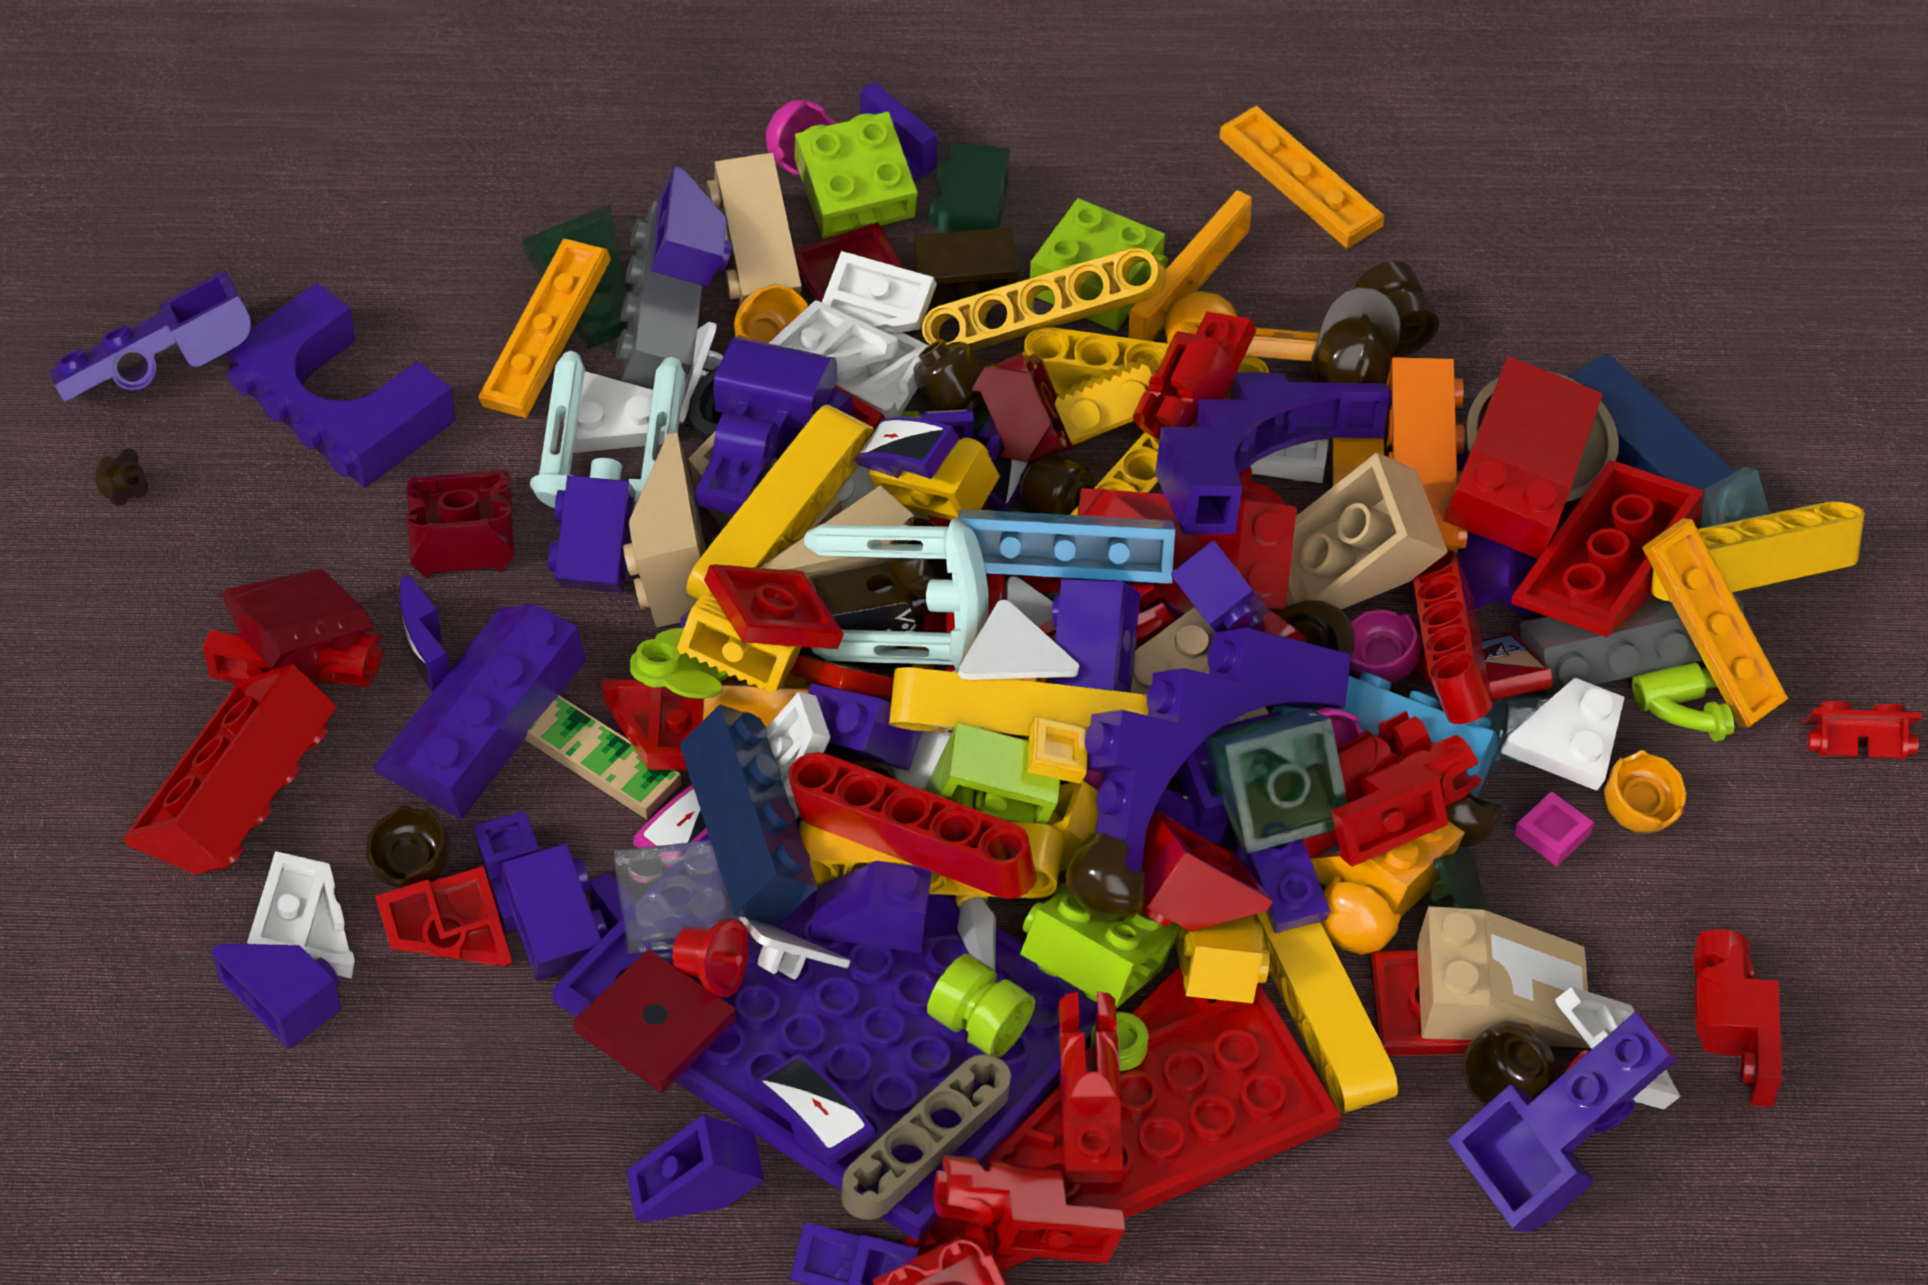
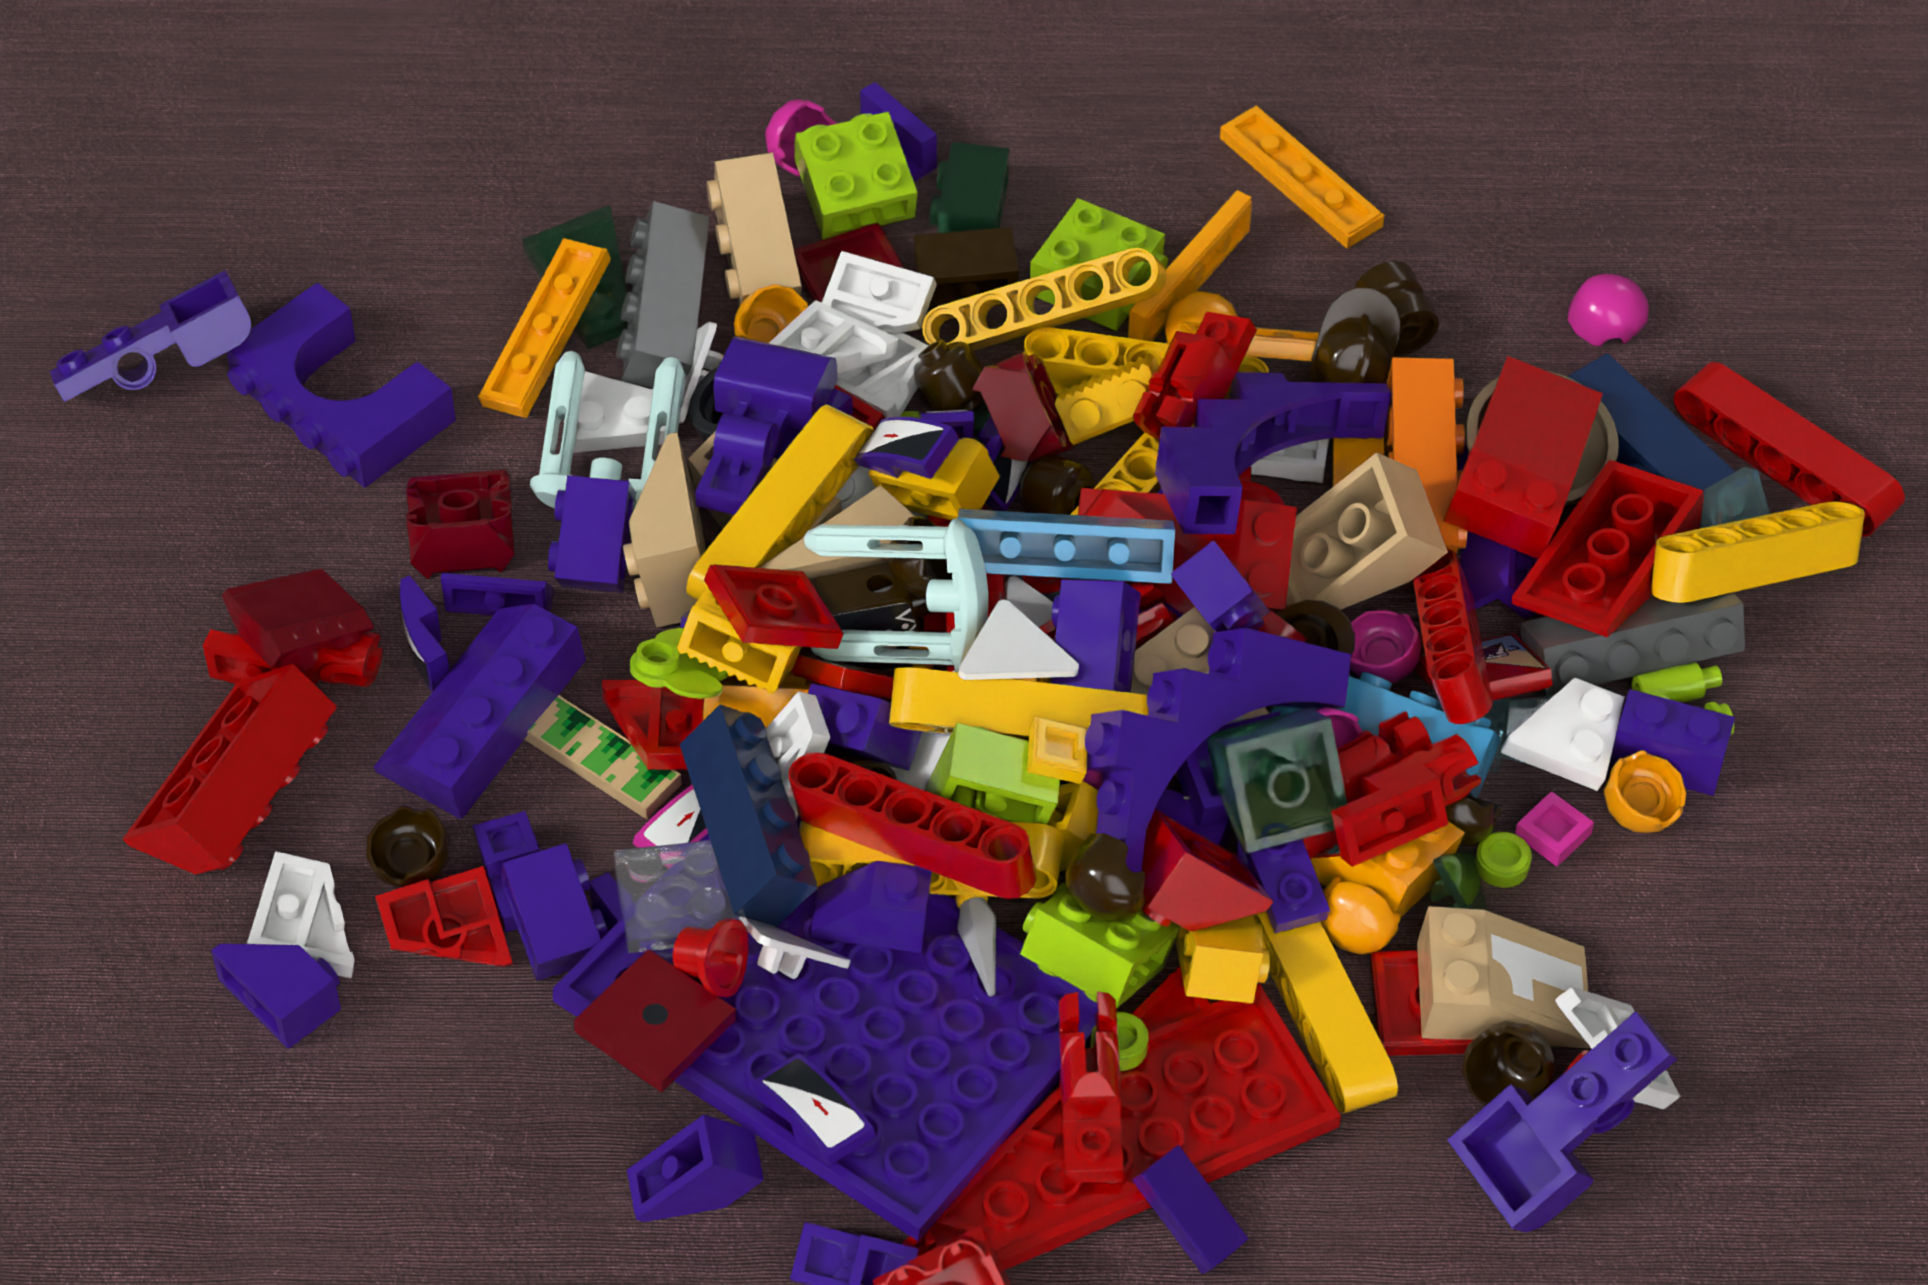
(121, 477): dark brown plate -> none
(488, 594): none -> dark purple slope
(689, 233): dark purple slope -> none
(919, 1130): dark tan beam -> none
(974, 1001): lime wheel -> none
(1025, 1210): red plate -> none
(1190, 1209): none -> dark purple slope
(1503, 859): none -> lime tile
(1608, 309): none -> dark pink hair
(1681, 733): none -> dark purple brick
(1715, 622): light orange tile -> none
(1738, 1011): red plate -> none
(1785, 445): none -> red beam
(1884, 729): red hinge -> none

